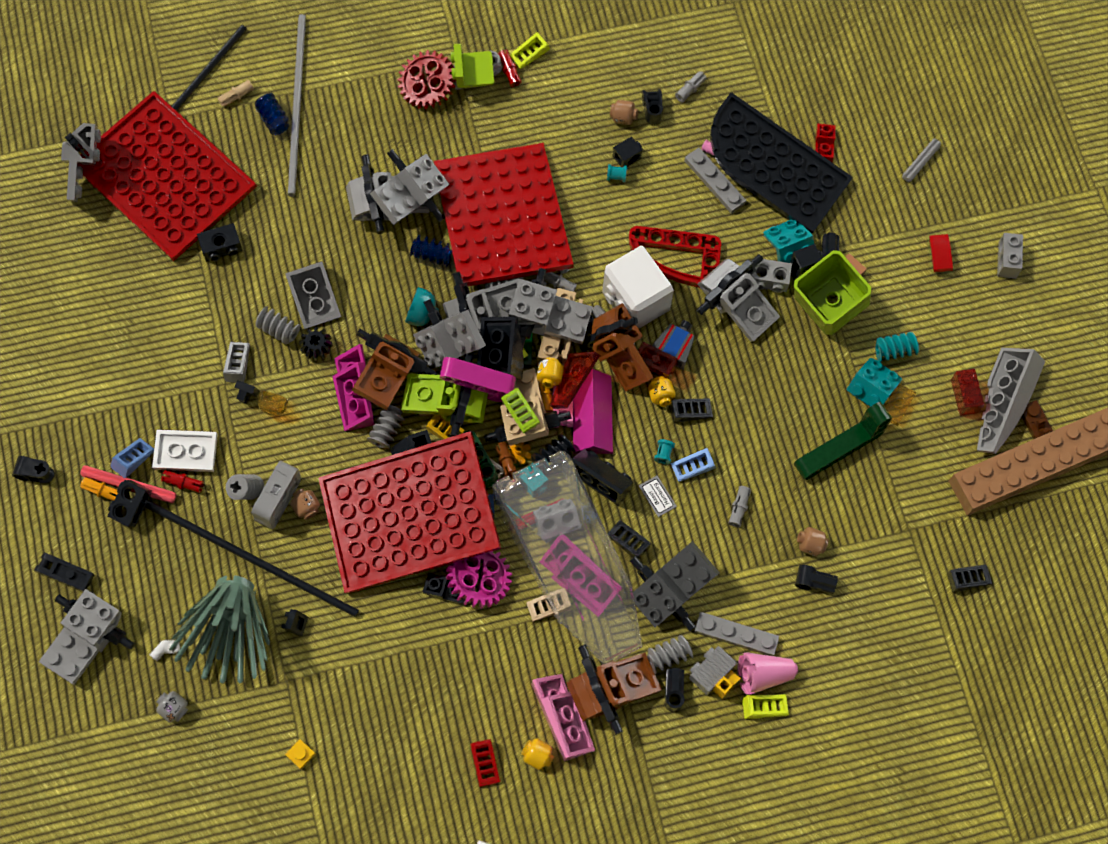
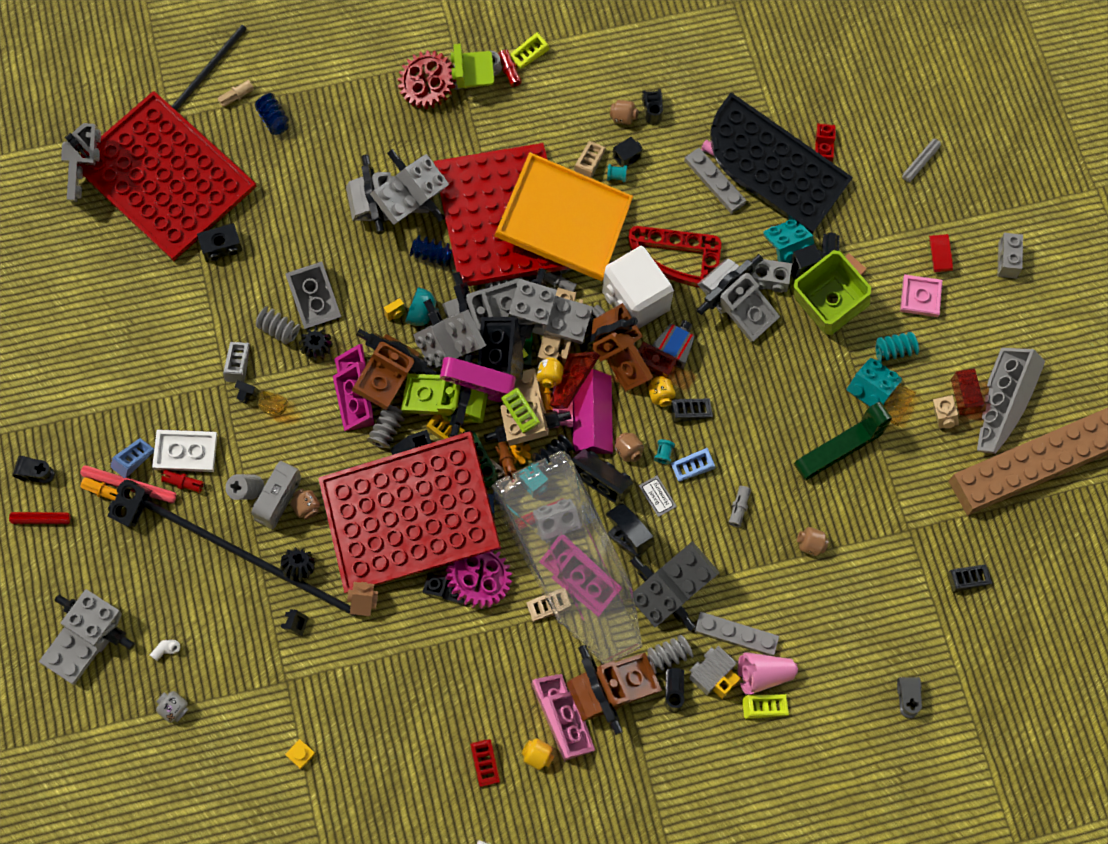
(39, 518): none -> red axle
(64, 572): black plate -> none
(232, 606): sand green plant -> none
(296, 105): light grey piece -> none
(297, 564): none -> black gear
(362, 598): none -> medium nougat brick
(394, 310): none -> yellow plate
(564, 216): none -> light orange tile
(586, 169): none -> tan slope
(629, 447): none -> medium nougat head
(631, 528): none -> black slope
(690, 86): light grey axle -> none
(809, 578): black piece -> none
(909, 692): none -> dark grey piece
(921, 295): none -> bright pink plate
(945, 412): none -> tan brick
(1036, 420): reddish brown plate -> none

